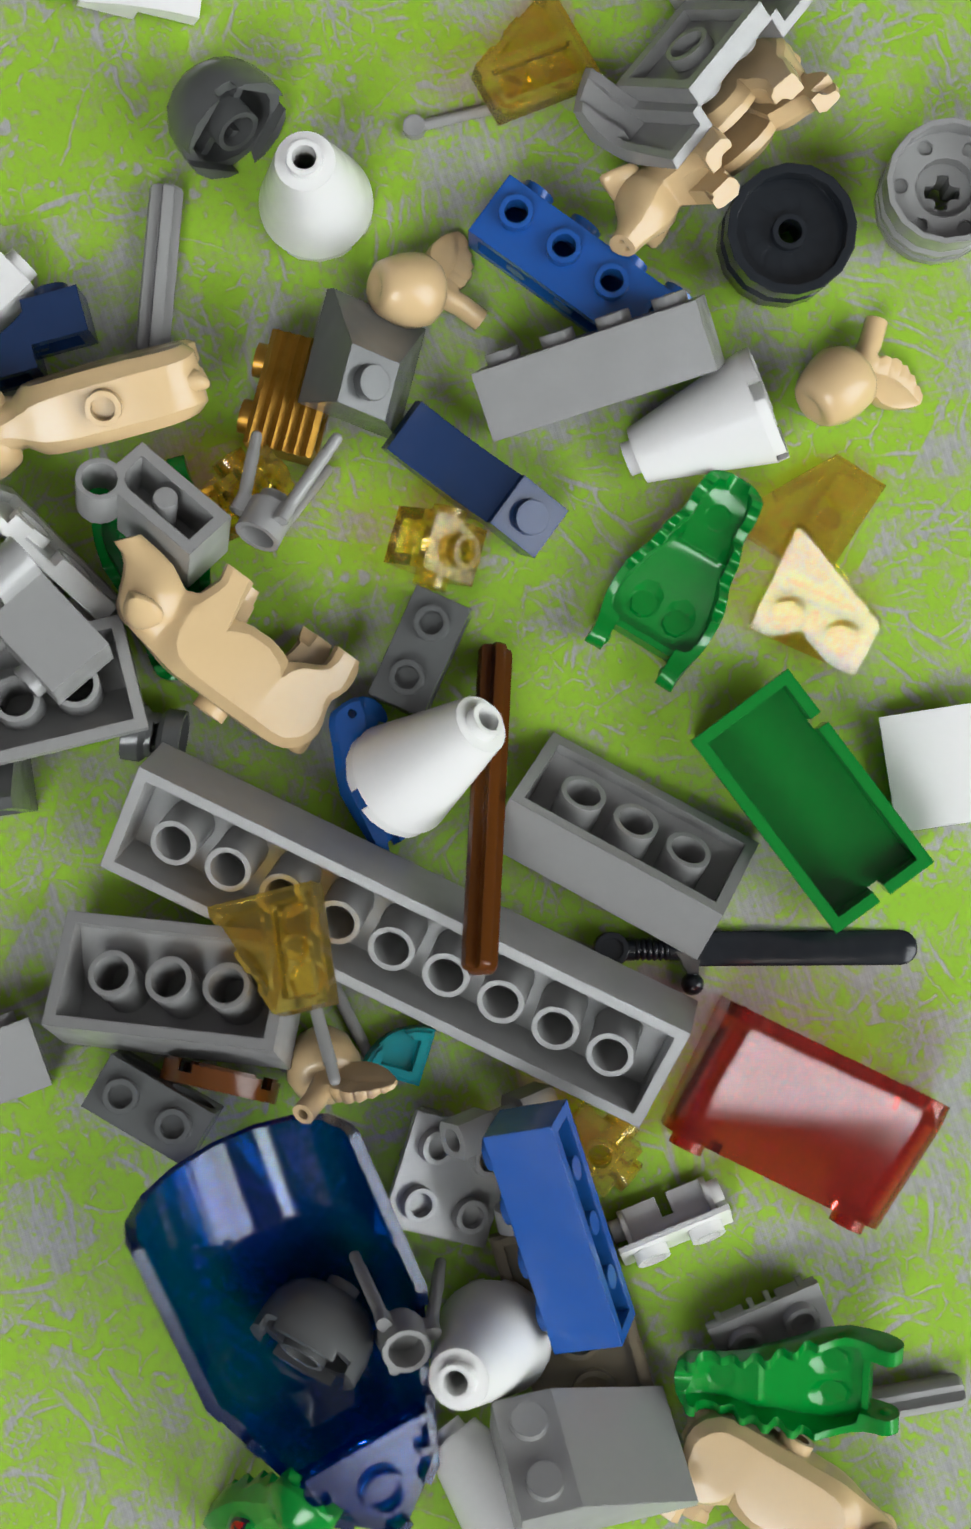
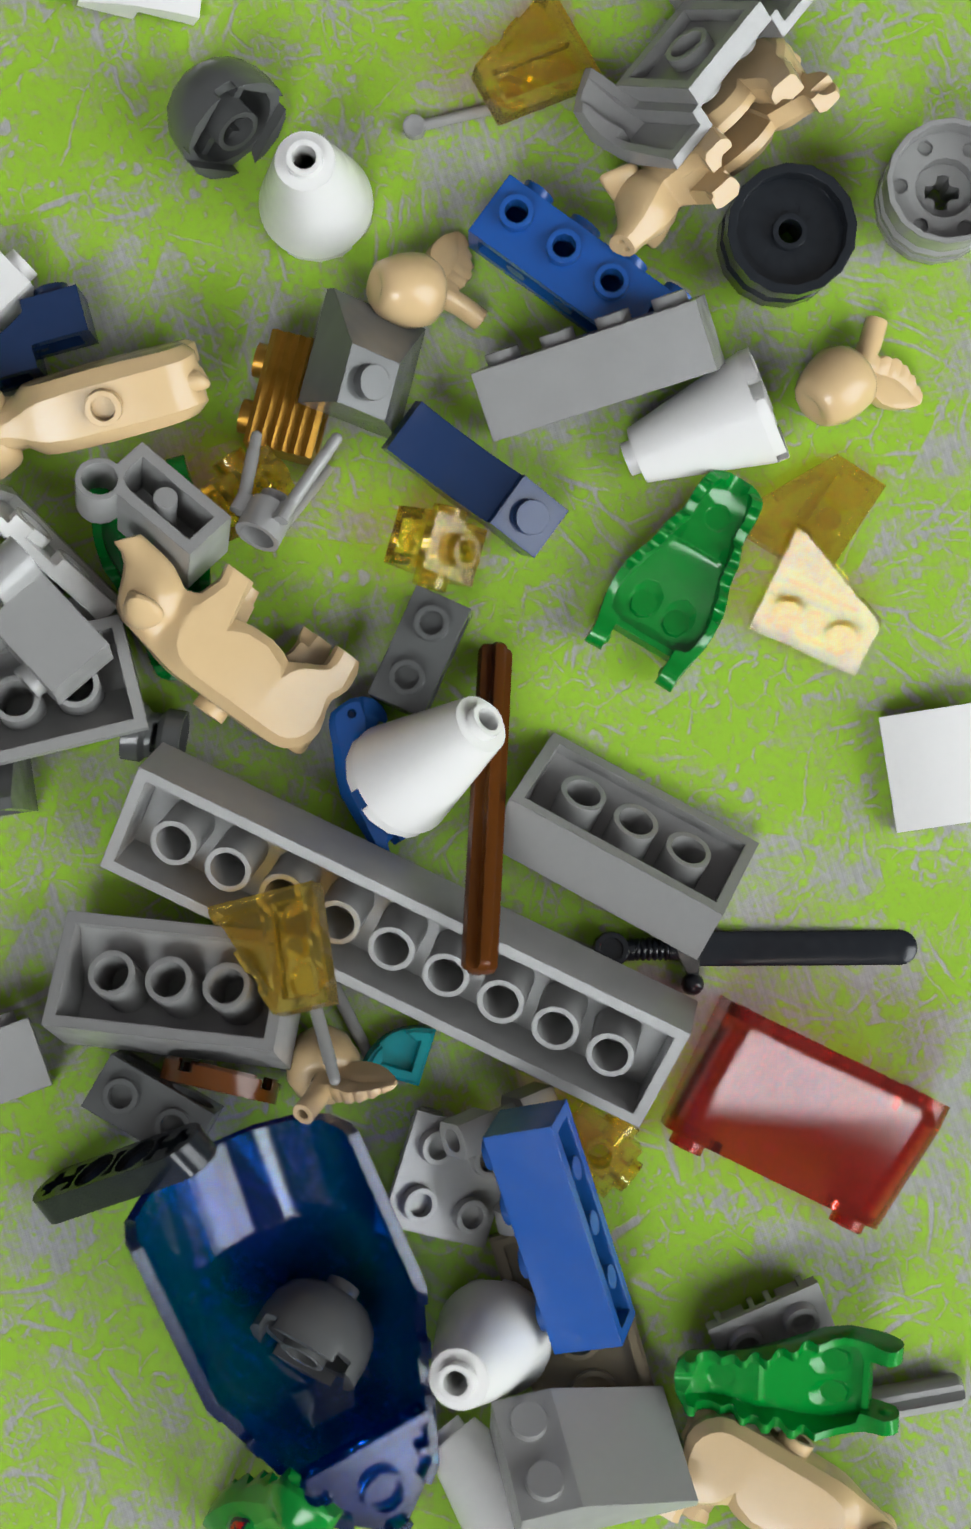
(125, 1173): none -> black beam
(159, 265): light grey axle -> none
(402, 1333): light grey plant -> none
(692, 1218): white hinge -> none
(811, 801): green piece -> none

